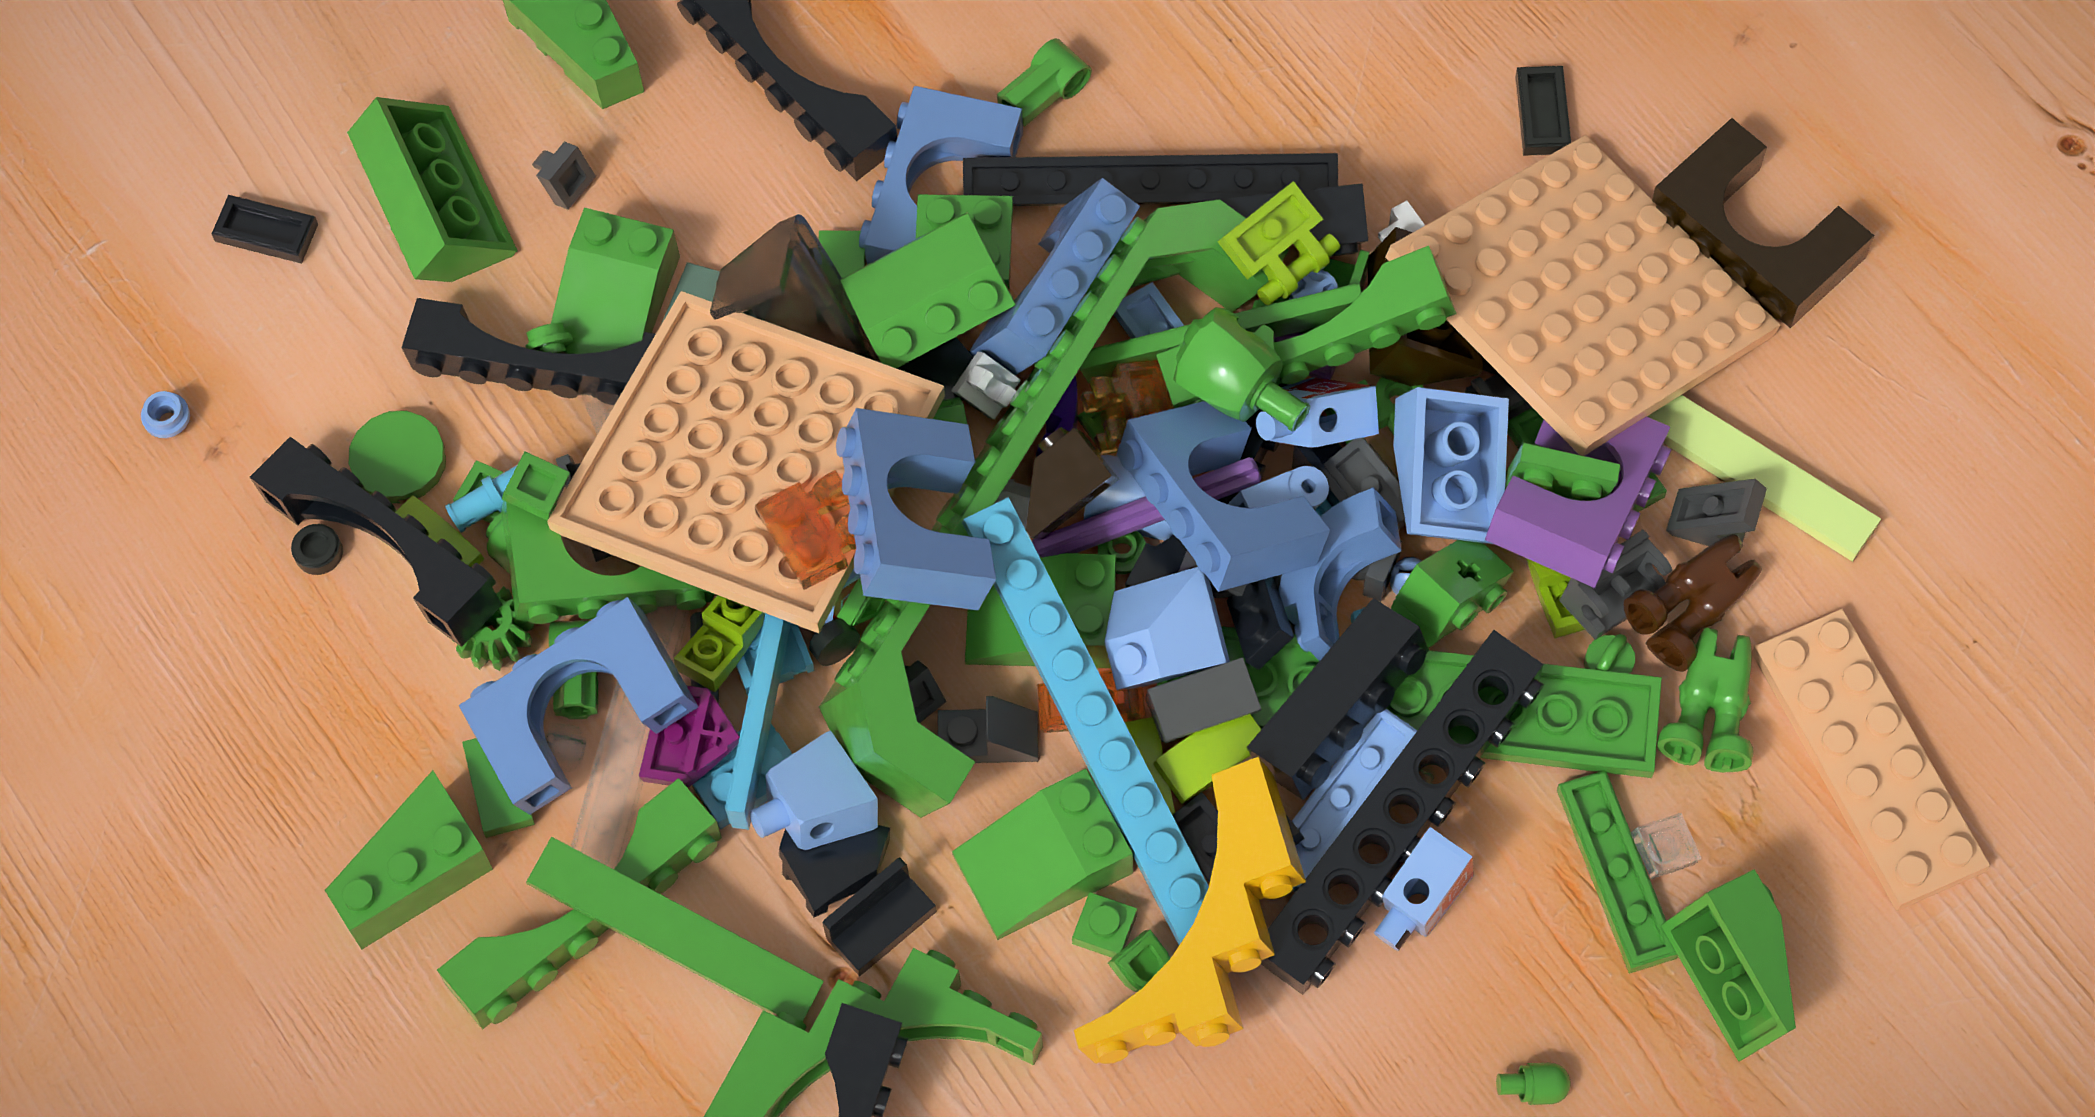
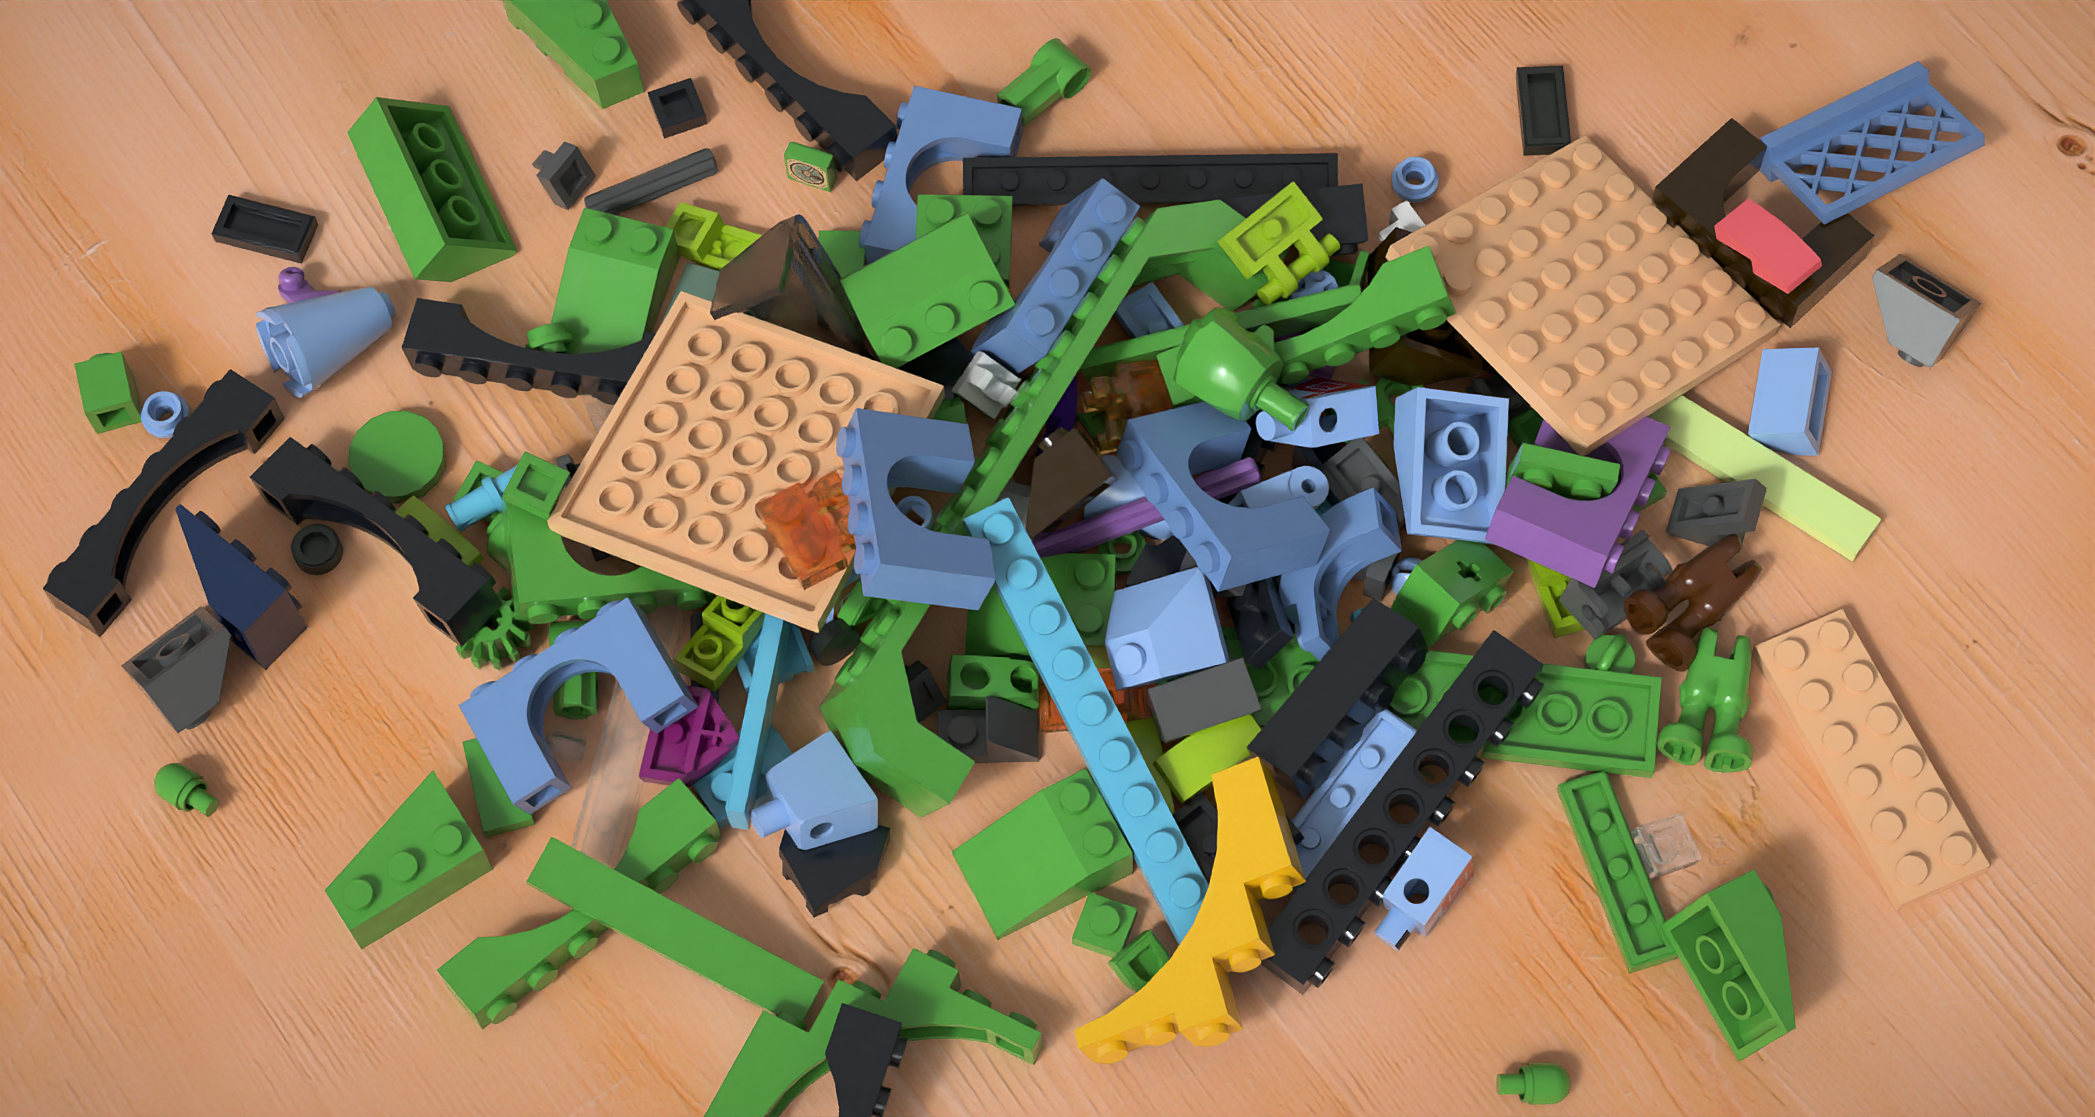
(94, 577): none -> black arch
(108, 392): none -> bright green brick
(183, 669): none -> dark grey slope
(184, 789): none -> bright green cylinder
(242, 596): none -> dark blue slope
(295, 288): none -> medium lavender arm
(322, 334): none -> light blue cone
(653, 183): none -> dark grey axle
(677, 108): none -> black tile
(706, 238): none -> lime slope
(810, 166): none -> bright green tile
(878, 917): black panel -> none
(921, 507): none -> light blue hinge
(975, 677): none -> bright green leg
(1419, 169): none -> light blue plate
(1771, 246): none -> coral slope
(1791, 400): none -> light blue brick
(1851, 123): none -> medium blue fence
(1920, 310): none -> slope

